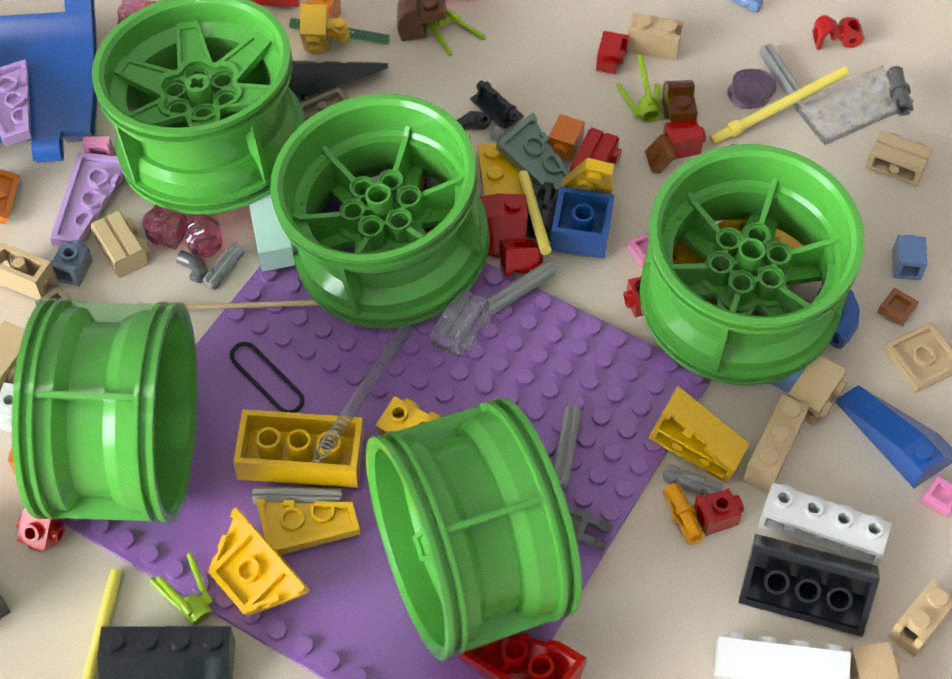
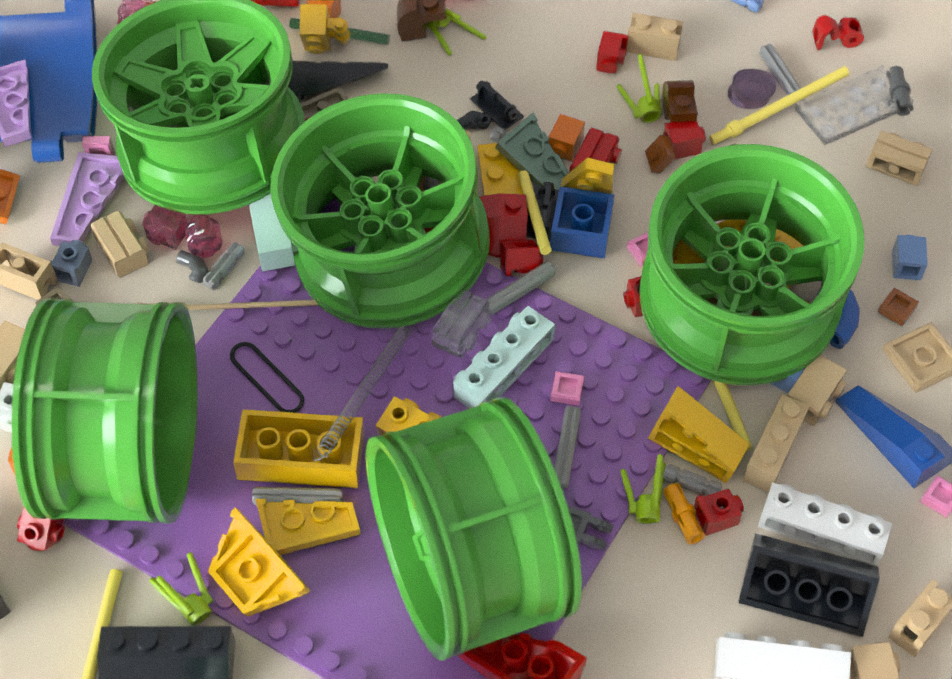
(504, 358): none -> light aqua brick
(567, 388): none -> bright pink tile
(648, 506): none -> lime plant
(732, 411): none -> light yellow bar

